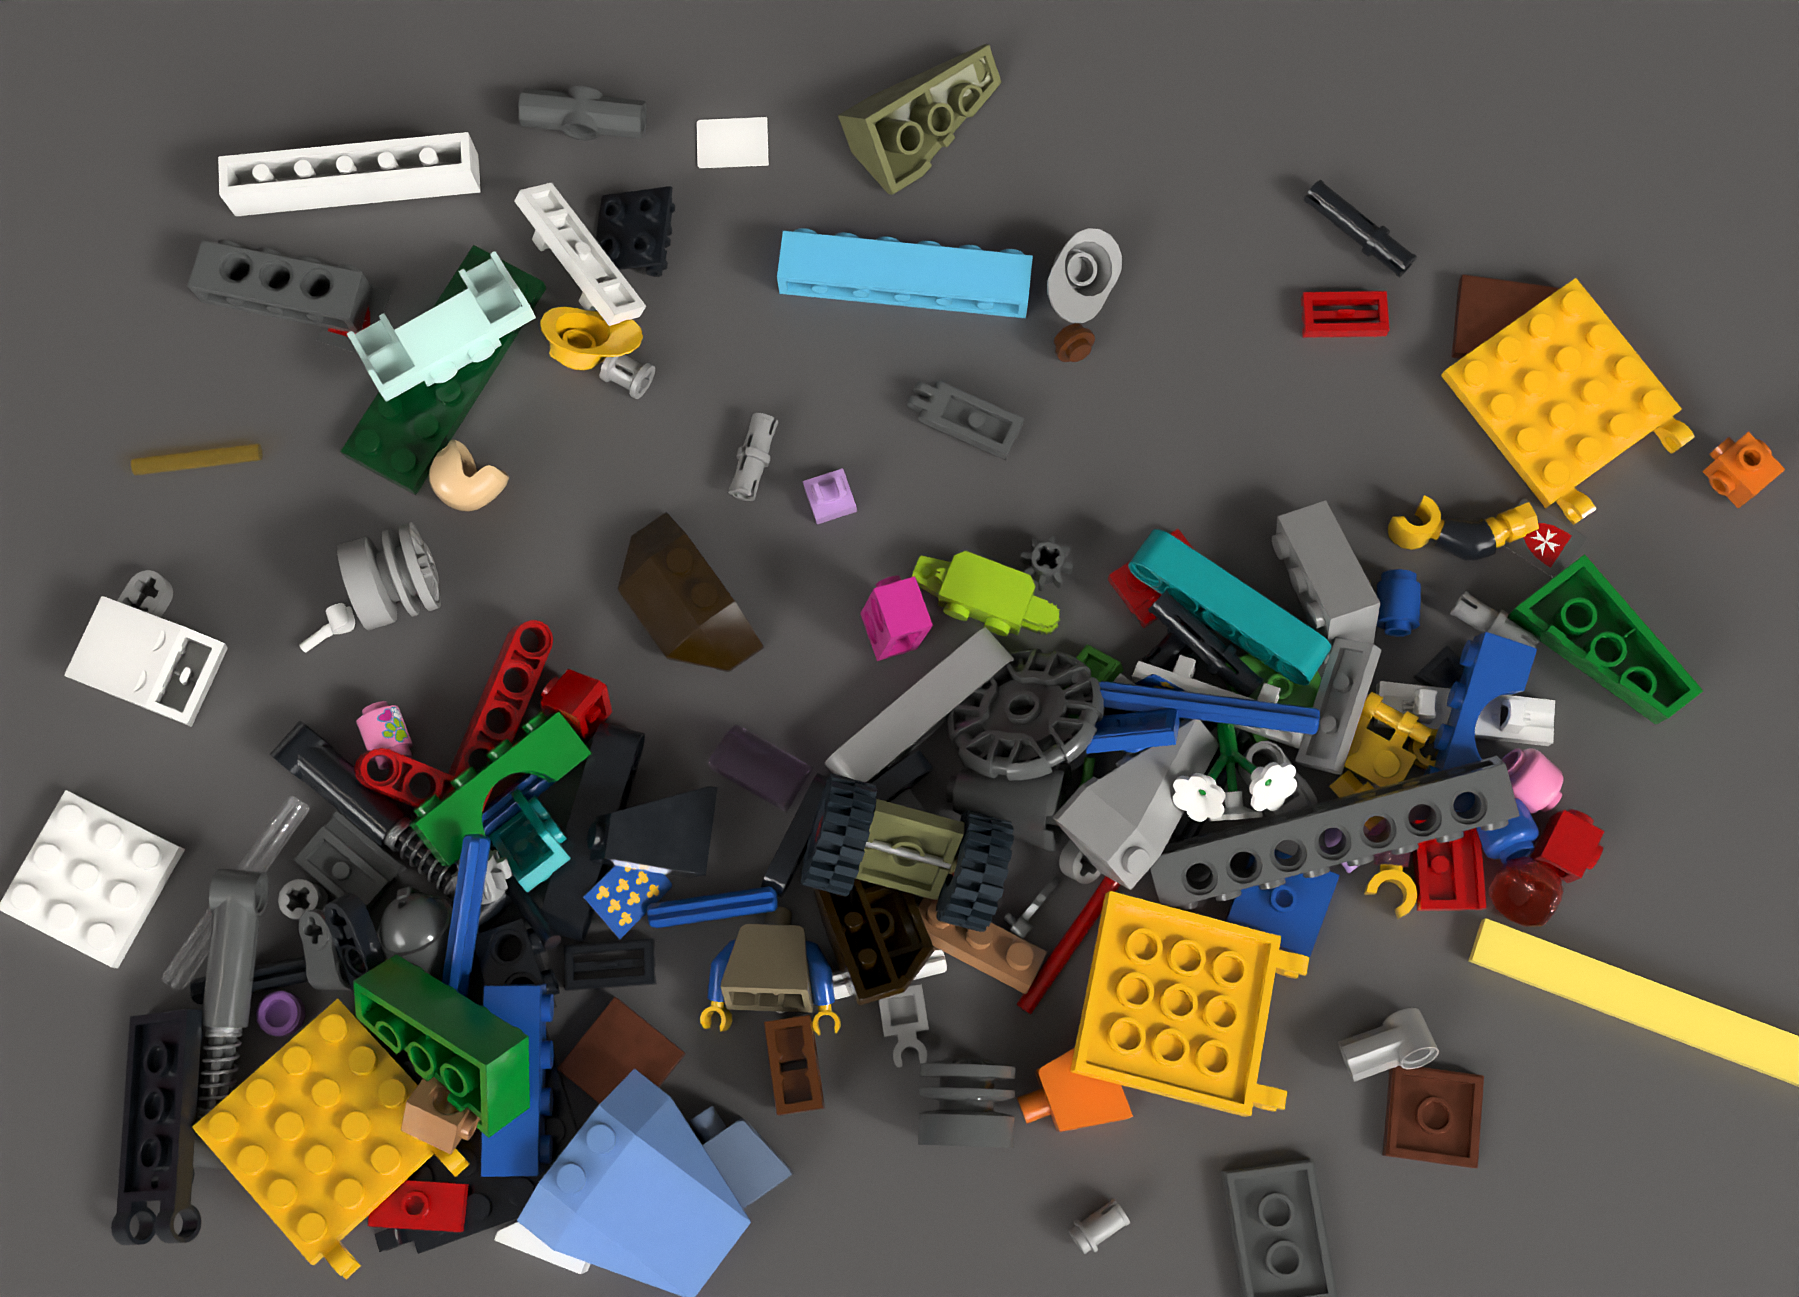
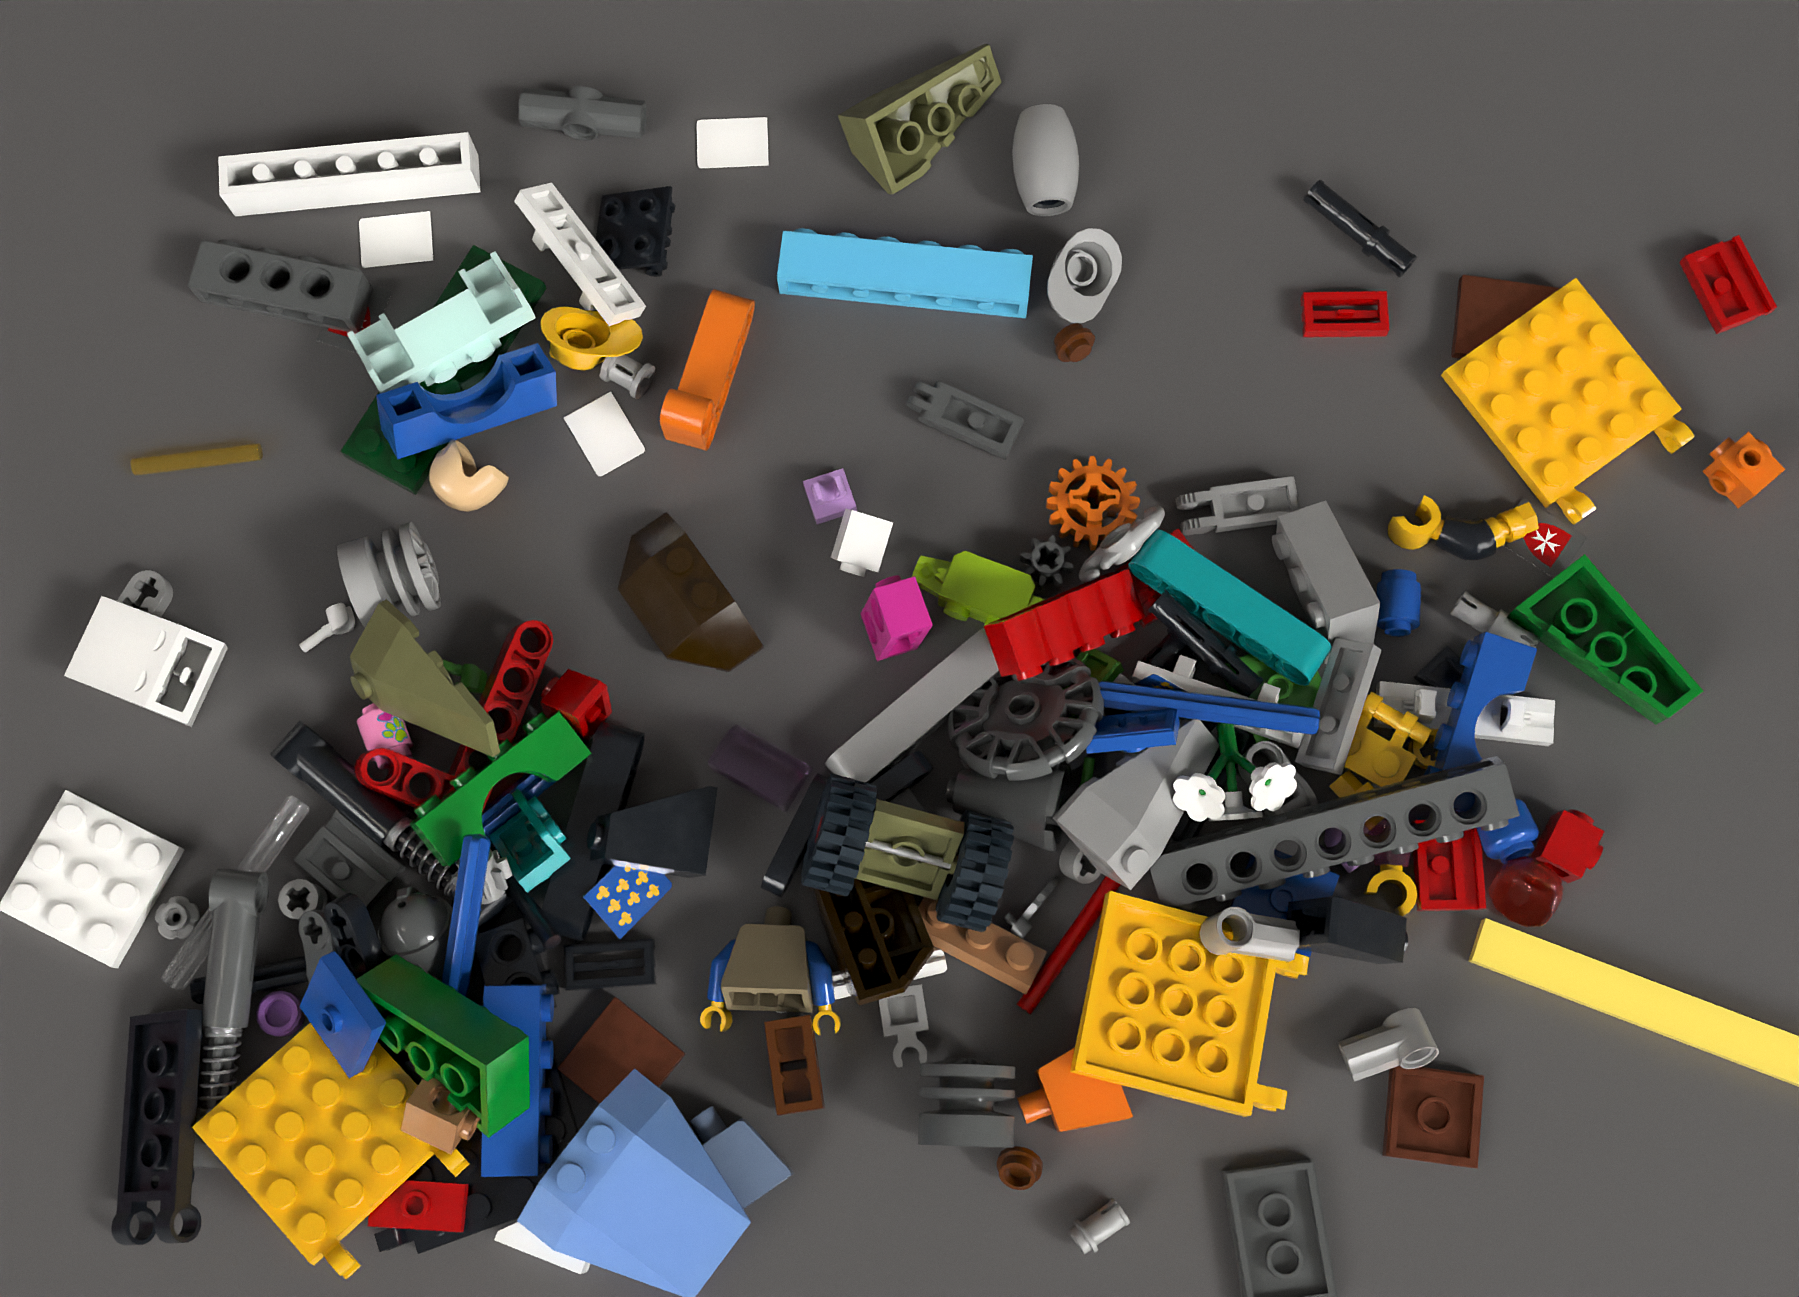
(189, 917): none -> light grey plate
(342, 1014): none -> blue plate
(396, 239): none -> white sticker
(414, 684): none -> olive wedge
(471, 676): none -> bright green hand
(514, 388): none -> blue arch
(604, 434): none -> white sticker
(695, 409): none -> orange beam
(712, 907): blue axle -> none
(753, 457): light grey pin -> none
(861, 542): none -> white brick
(1019, 1167): none -> reddish brown plate
(1045, 160): none -> light grey piece
(1064, 623): none -> red brick
(1076, 504): none -> orange gear
(1121, 544): none -> light grey piece
(1240, 505): none -> light grey hinge
(1252, 935): none -> light grey piece
(1349, 930): none -> black slope
(1534, 779): bright pink head -> none
(1727, 284): none -> red plate

